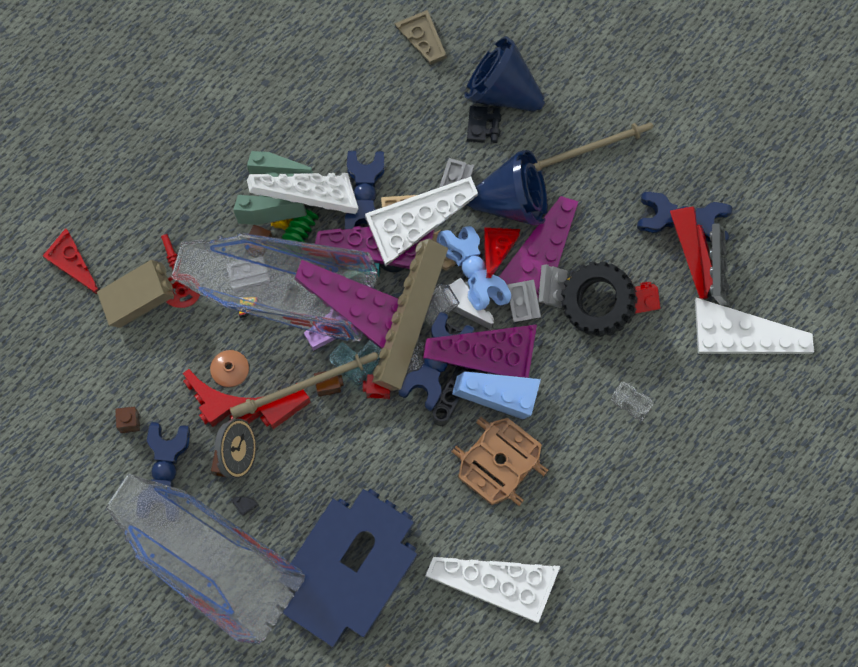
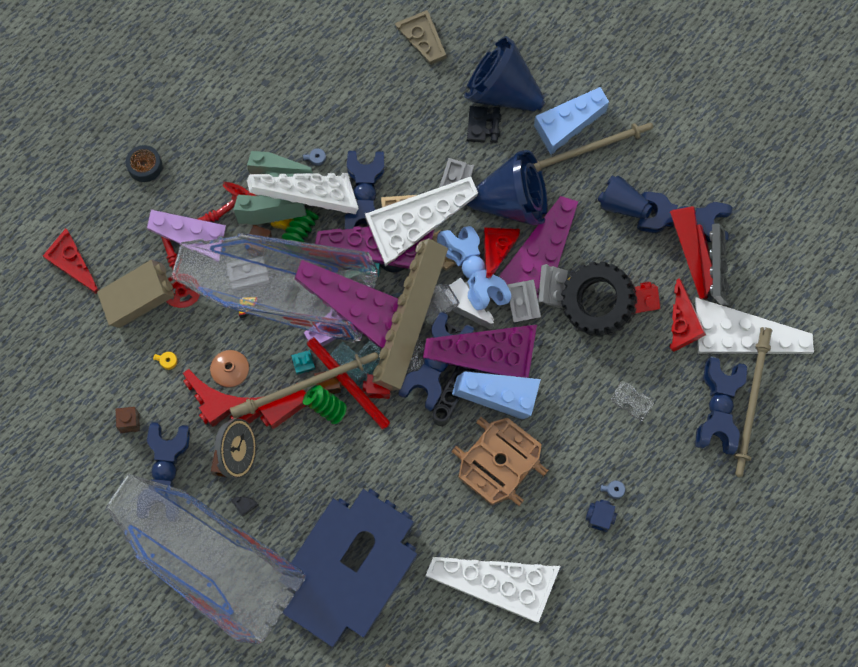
(147, 155): none -> wheel
(163, 360): none -> yellow piece
(183, 228): none -> lavender wing
(234, 190): none -> red dish
(303, 362): none -> teal tile
(312, 157): none -> sand blue piece
(325, 404): none -> green piece
(349, 384): none -> red axle
(569, 118): none -> light blue wedge
(601, 515): none -> dark blue brick
(610, 489): none -> sand blue piece
(624, 199): none -> dark blue cone
(686, 323): none -> red wing
(721, 406): none -> dark blue piece
(762, 347): none -> dark tan bar

